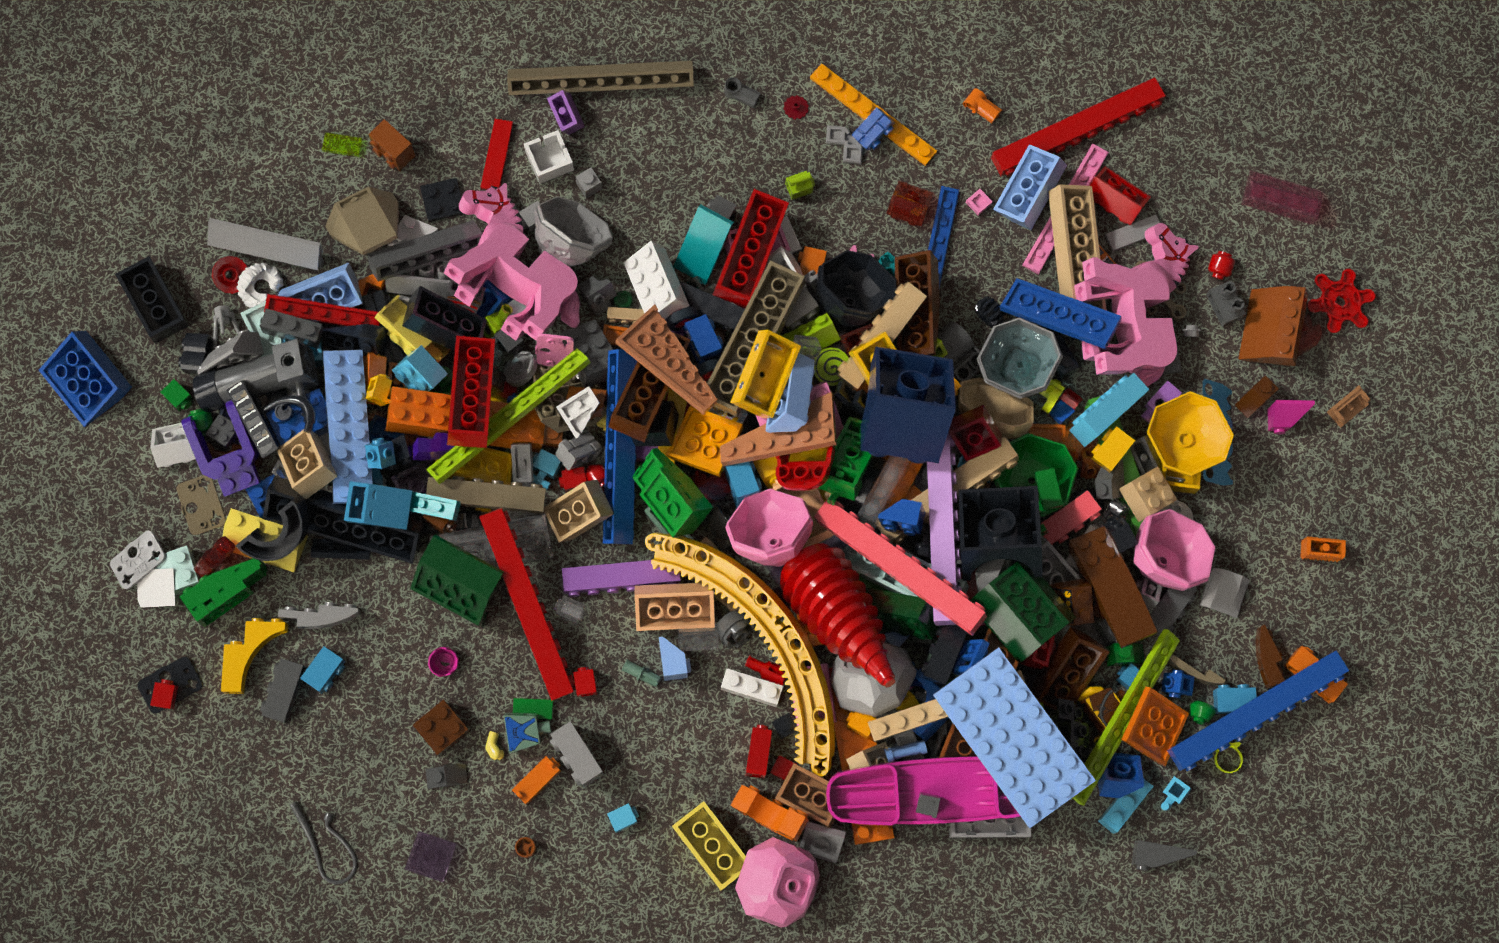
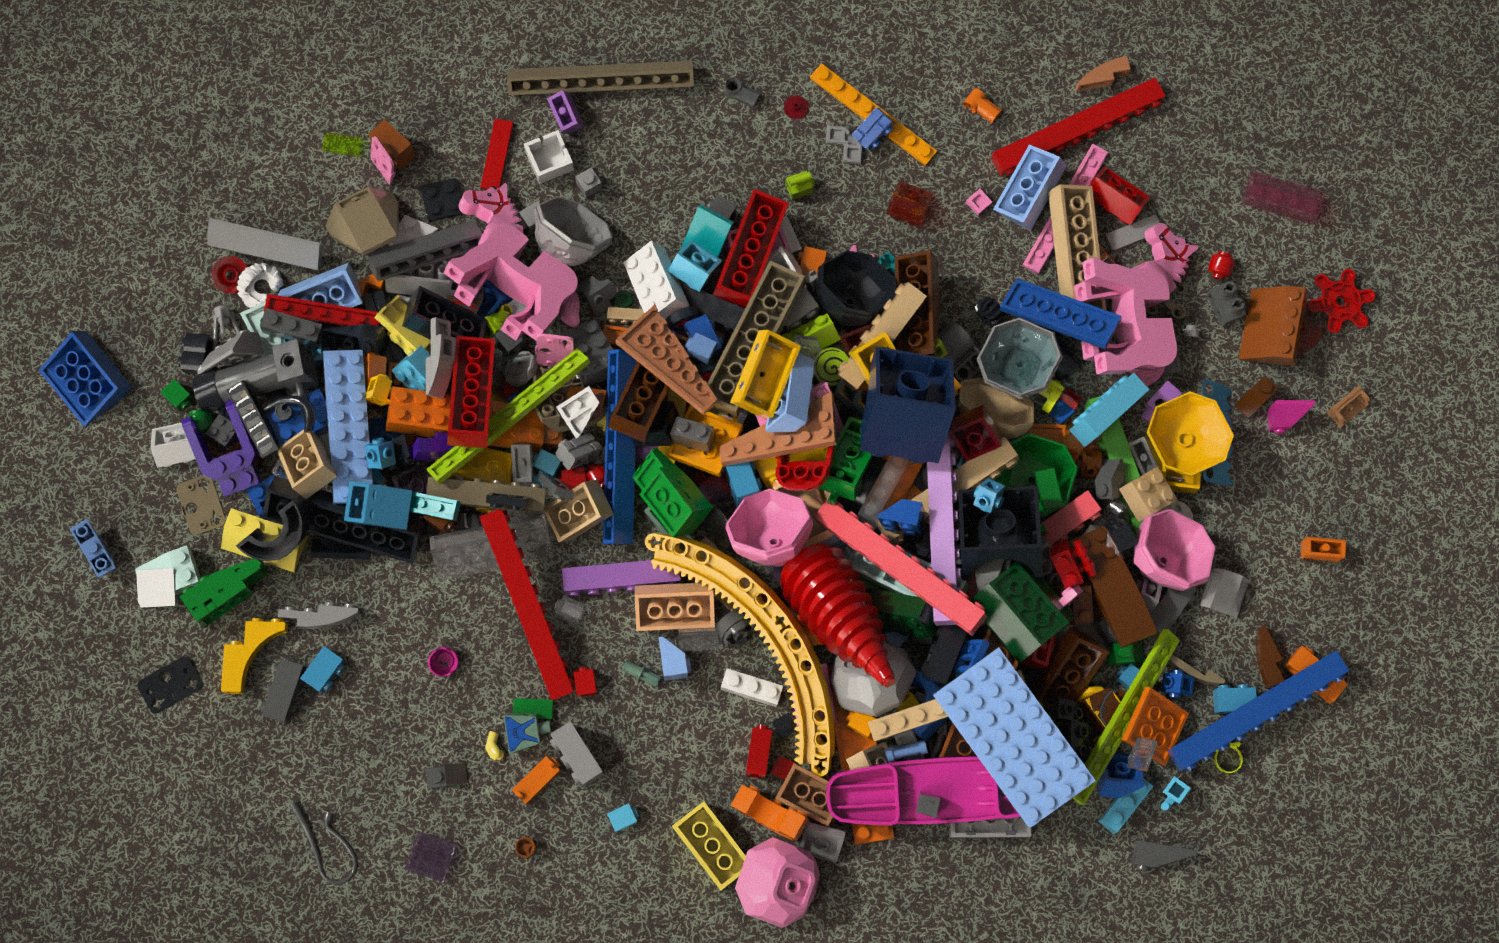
(93, 548): none -> medium blue slope
(140, 564): light grey axle -> none
(152, 299): black brick -> none
(164, 694): red brick -> none
(214, 556): clear red brick -> none
(382, 160): none -> bright pink axle
(441, 362): none -> light grey slope
(441, 728): reddish brown brick -> none
(456, 580): dark green slope -> none
(514, 501): none -> black plate
(556, 487): none -> dark grey plate
(693, 434): none -> flat silver brick
(694, 265): none -> medium azure brick
(701, 348): none -> medium blue brick
(768, 671): red arm -> none
(943, 225): blue tile -> none
(989, 495): none -> dark azure brick
(1067, 565): none -> red brick
(1070, 594): none -> bright pink plate
(1104, 74): none -> nougat slope
(1113, 449): yellow brick -> none
(1141, 758): none -> clear slope
(1201, 712): green cone -> none

